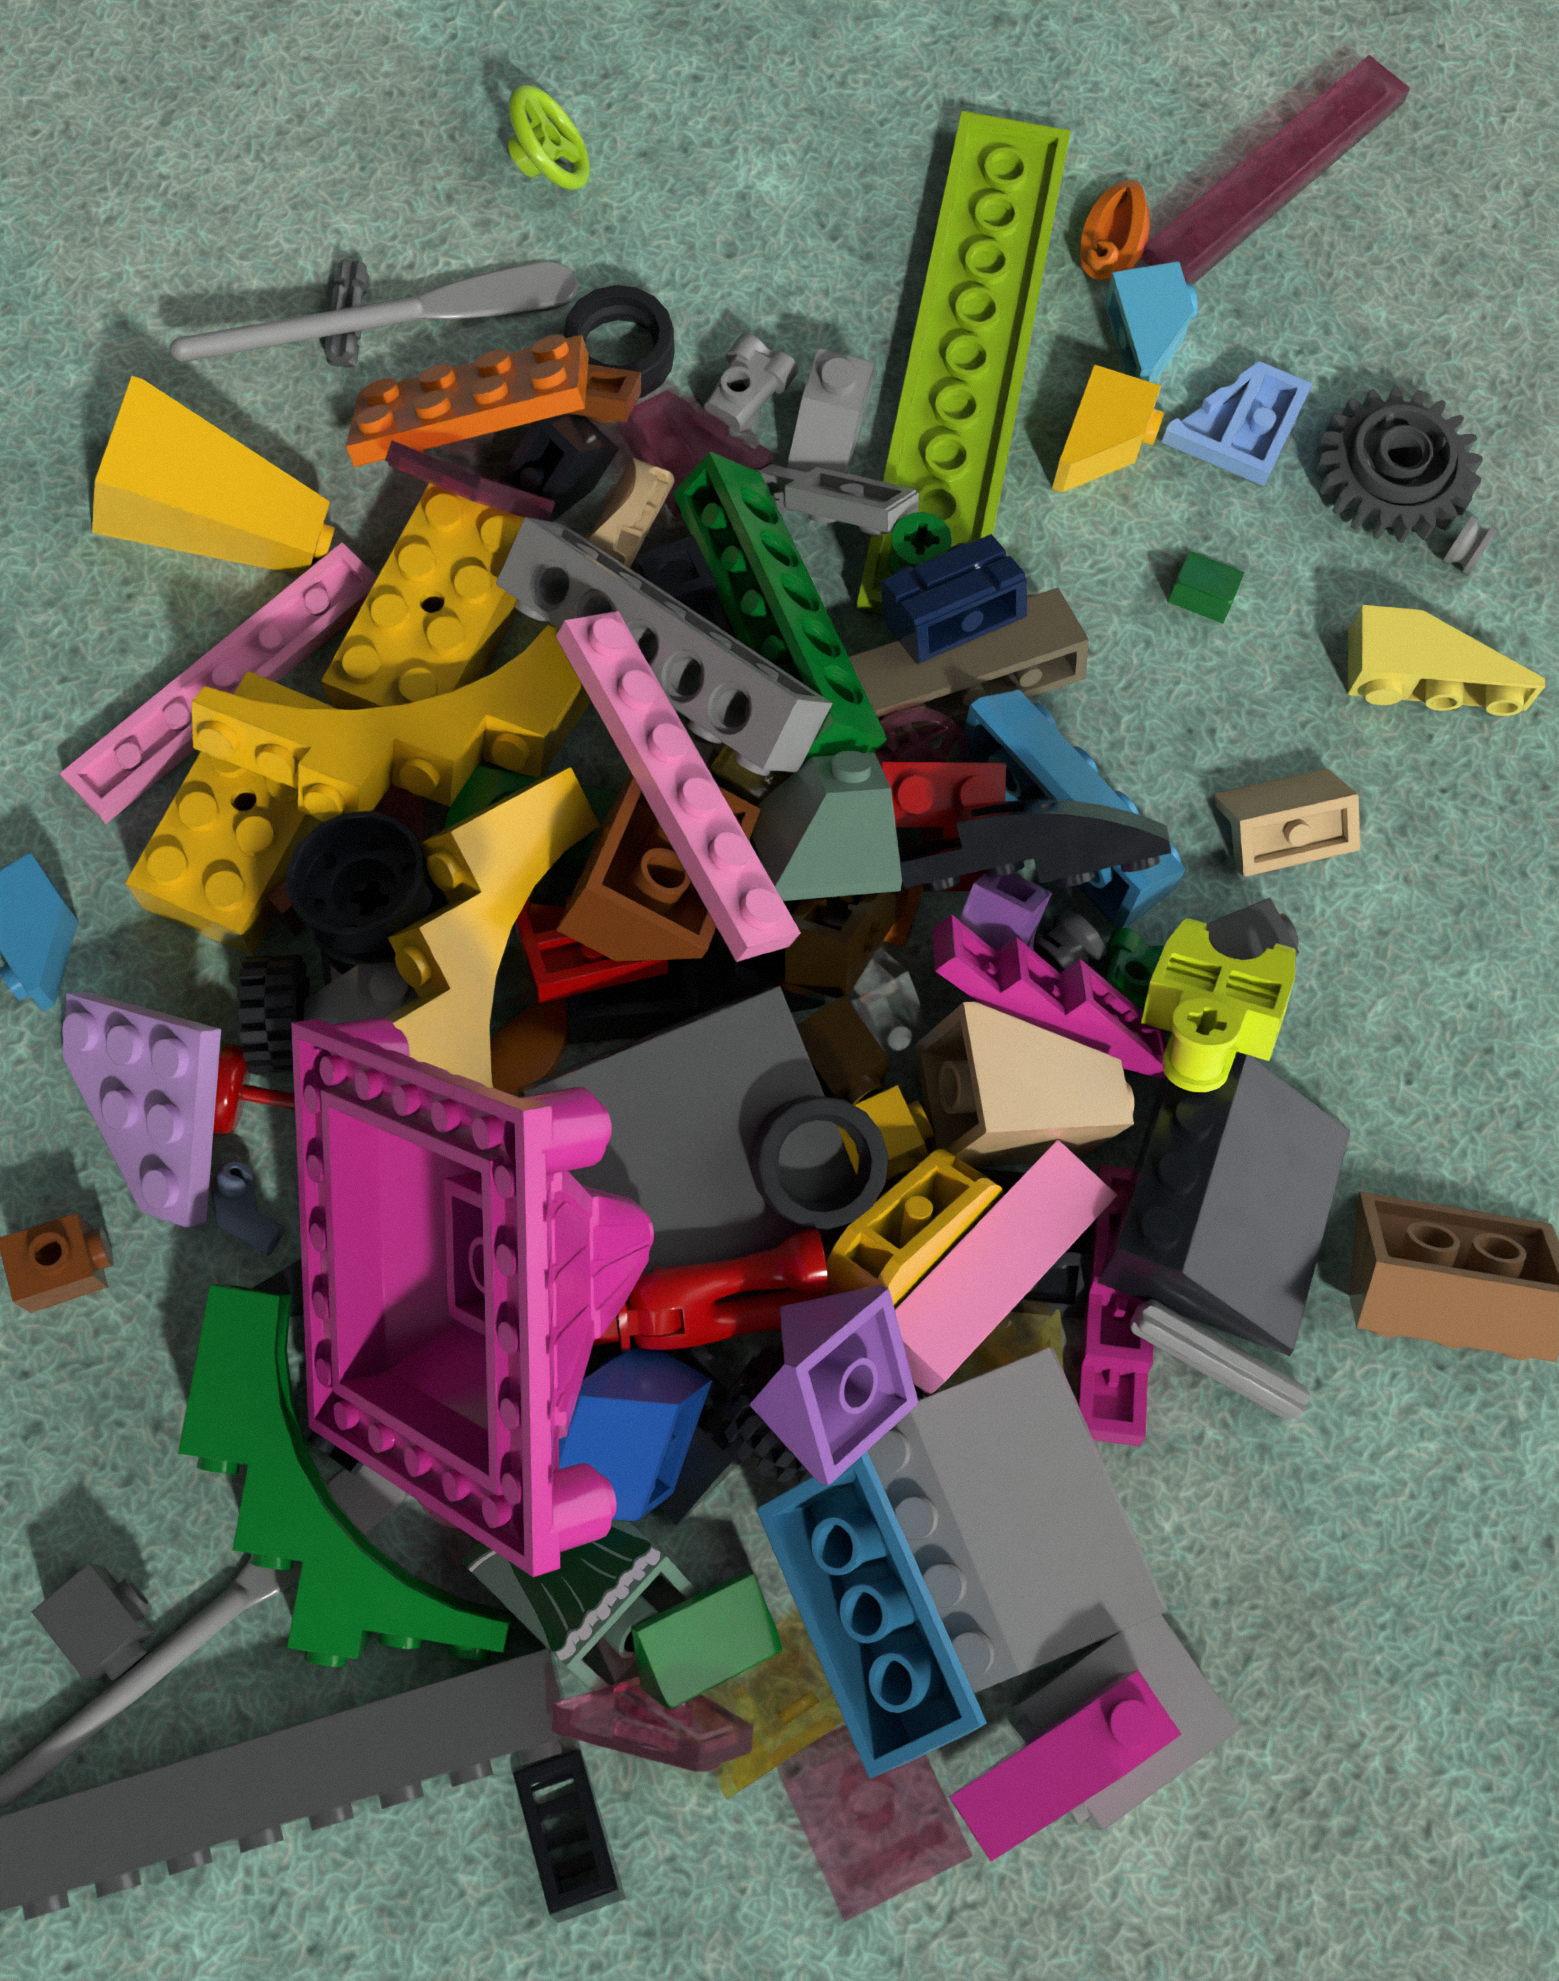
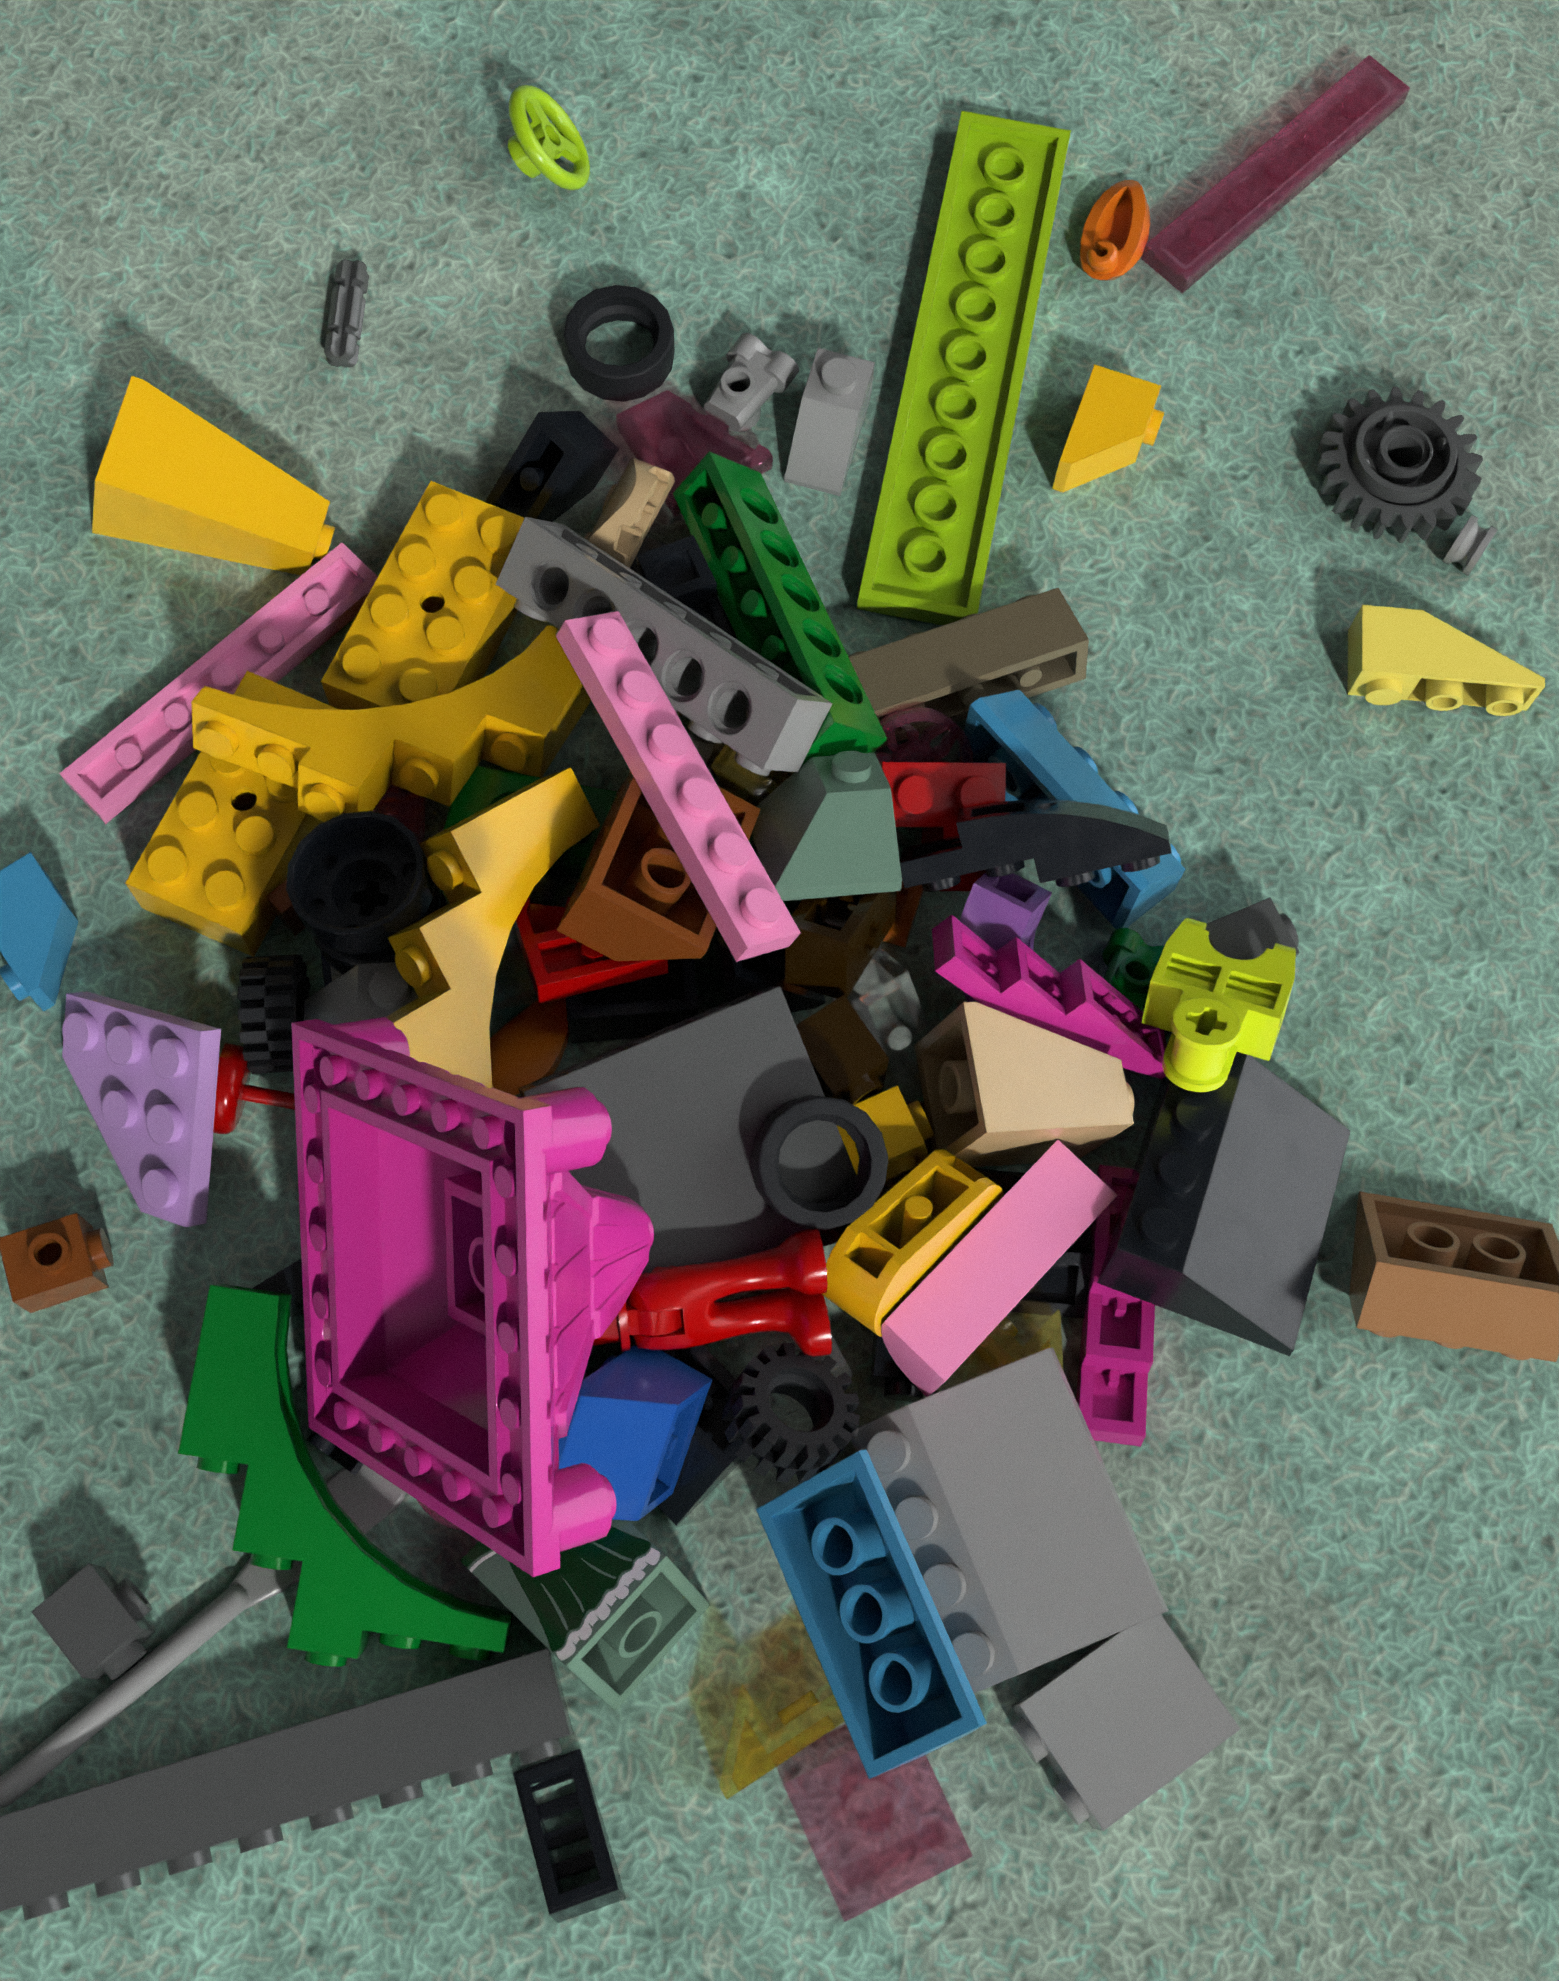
(237, 1208): sand blue arm -> none
(468, 482): clear pink tile -> none
(470, 399): orange plate -> none
(490, 294): light grey piece -> none
(610, 394): dark orange plate -> none
(630, 1721): clear pink wing -> none
(705, 1641): green slope -> none
(839, 1379): medium lavender slope -> none
(840, 497): light grey hinge -> none
(918, 529): green wheel -> none
(954, 598): dark blue brick -> none
(1065, 1764): dark pink slope -> none
(1069, 941): dark grey wheel -> none
(1149, 316): medium azure slope -> none
(1206, 587): green slope -> none
(1219, 1359): light grey axle -> none
(1243, 423): light blue wing -> none
(1291, 821): tan panel -> none

